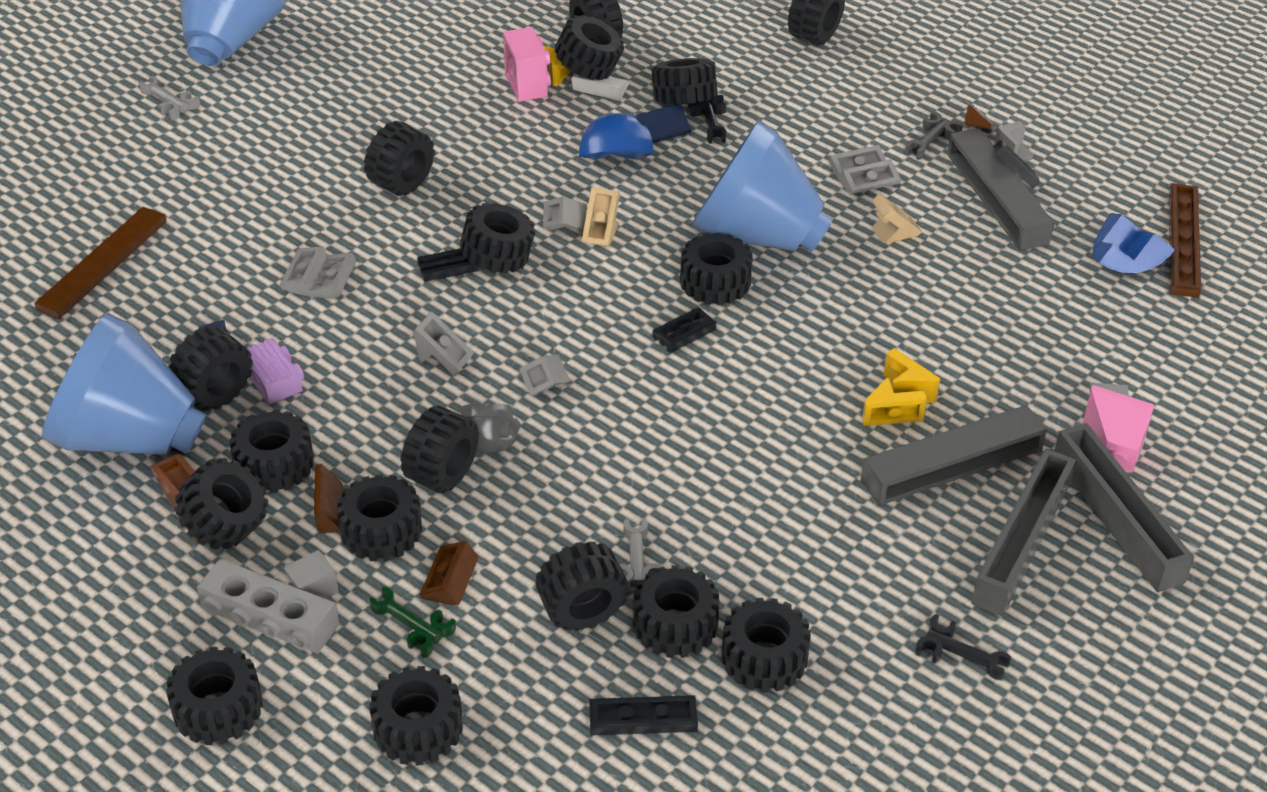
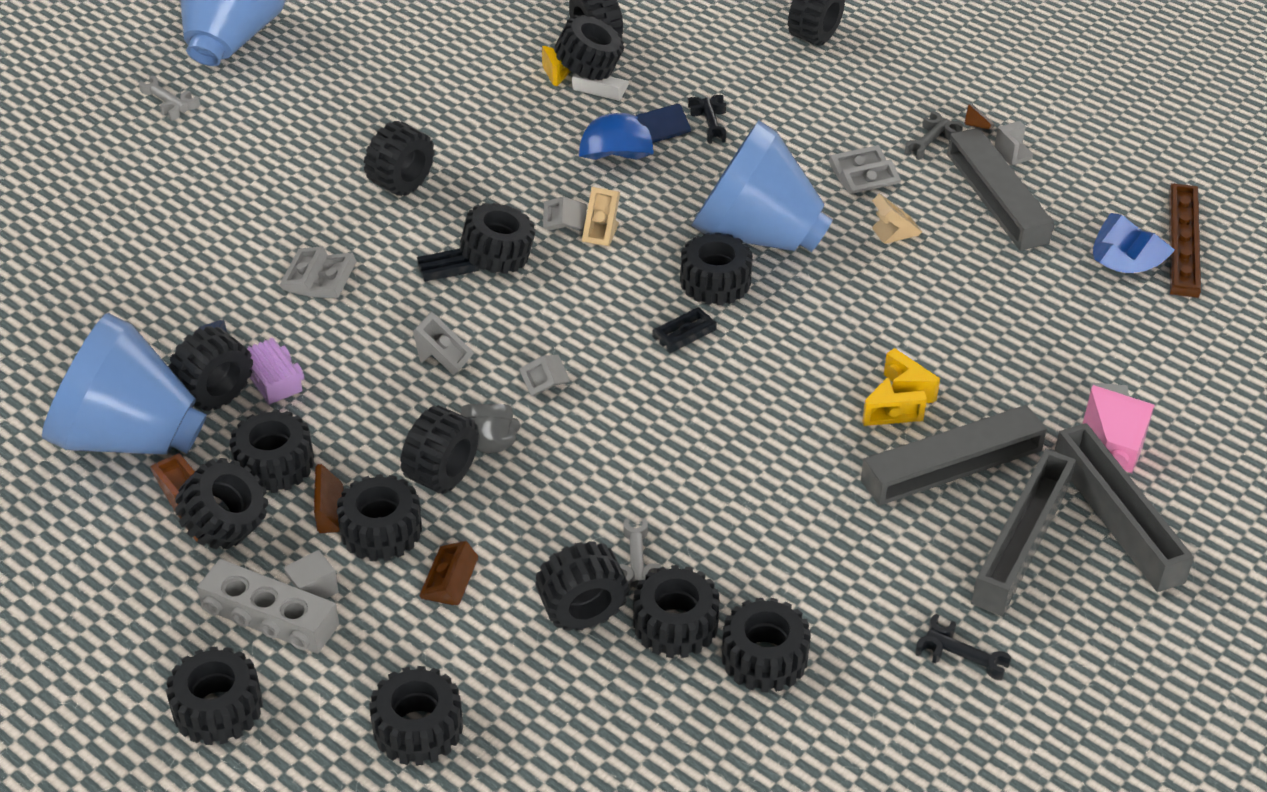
(100, 263): reddish brown tile -> none
(423, 632): dark green bar -> none
(526, 64): bright pink brick -> none
(643, 715): black tile -> none
(684, 81): black tyre -> none
(1016, 164): black tile -> none

